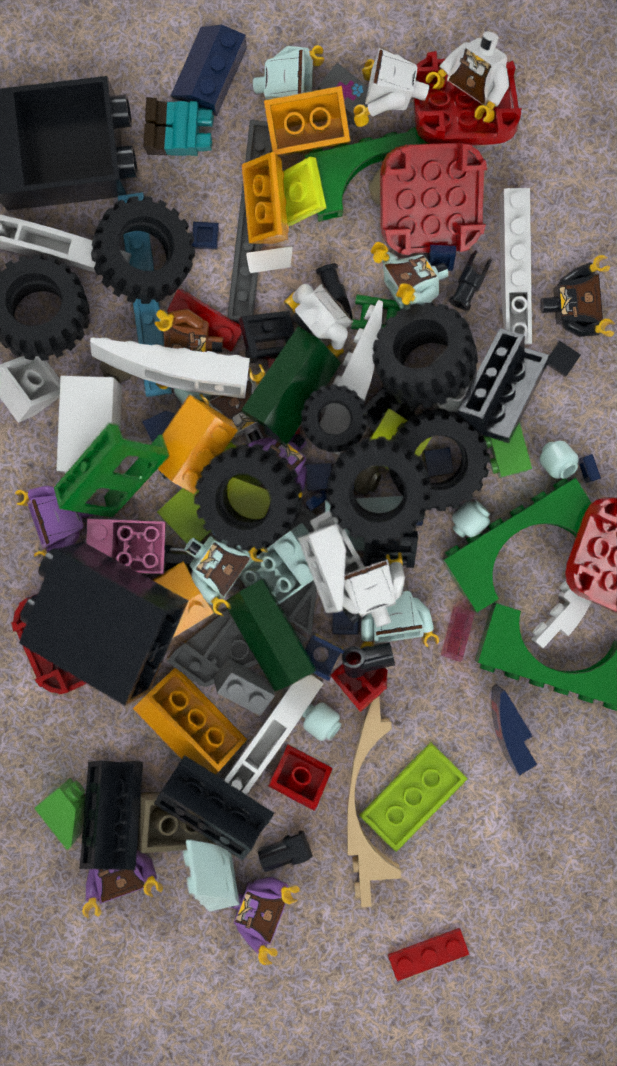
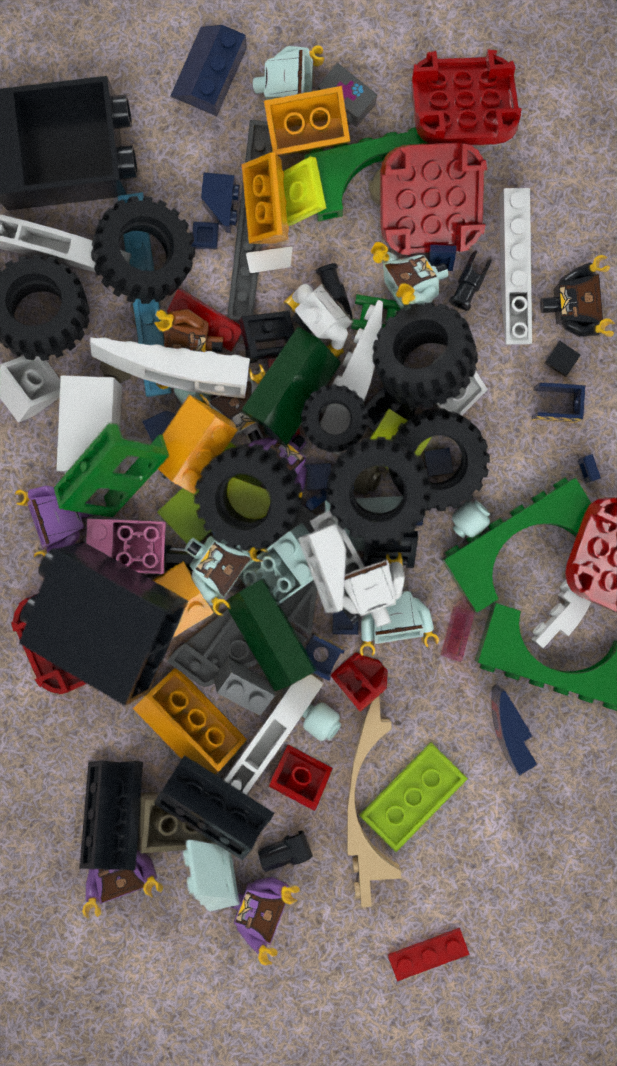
(64, 811): bright green slope -> none
(175, 128): teal hips -> none
(218, 198): none -> dark blue slope
(370, 659): black piece -> none
(389, 87): white torso -> none
(478, 71): torso -> none
(503, 386): black slope -> none
(509, 457): bright green slope -> none
(559, 459): light aqua head -> none
(578, 402): none -> dark blue piece

